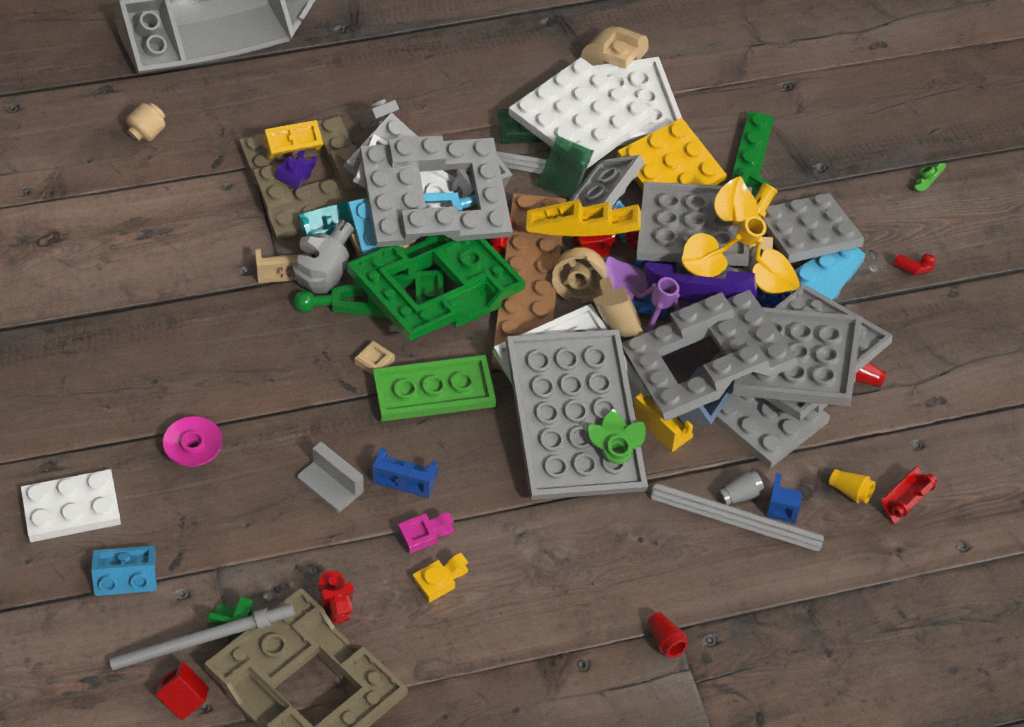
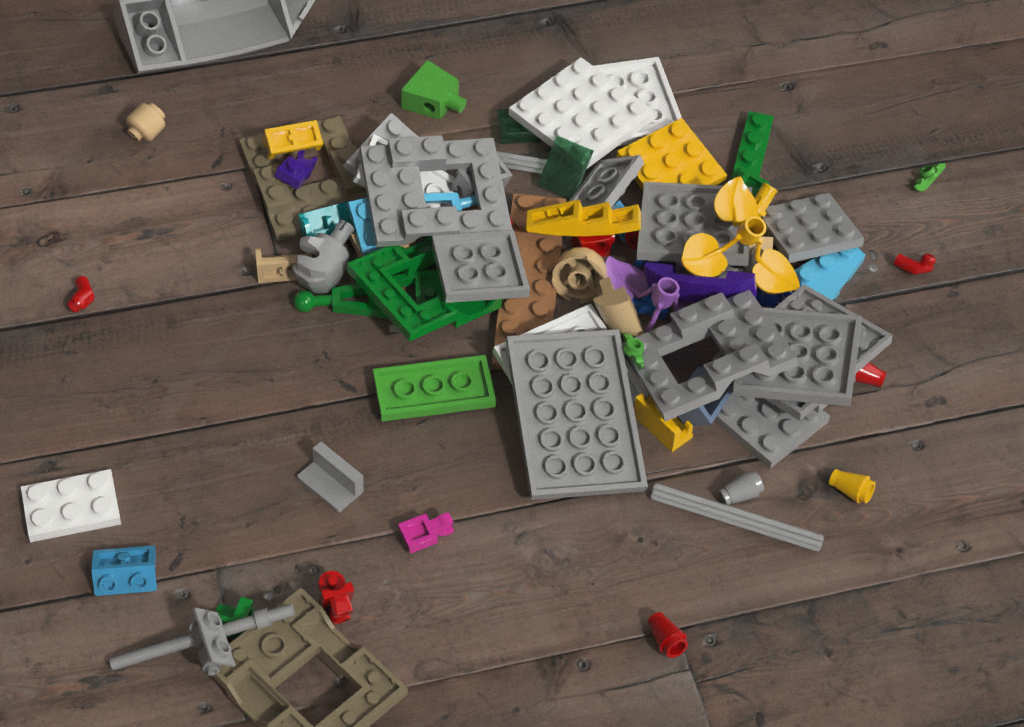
(83, 296): none -> red arm
(182, 690): red panel -> none
(192, 432): dark pink dish -> none
(208, 631): none -> light grey hinge
(374, 357): tan tile -> none
(378, 113): light grey plate -> none
(404, 475): blue hinge -> none
(432, 92): none -> bright green torso
(439, 579): yellow plate -> none
(480, 266): none -> light grey plate
(615, 46): tan brick -> none
(616, 434): bright green plate -> none
(634, 348): none -> bright green piece
(784, 502): blue panel -> none
(907, 493): red hinge -> none

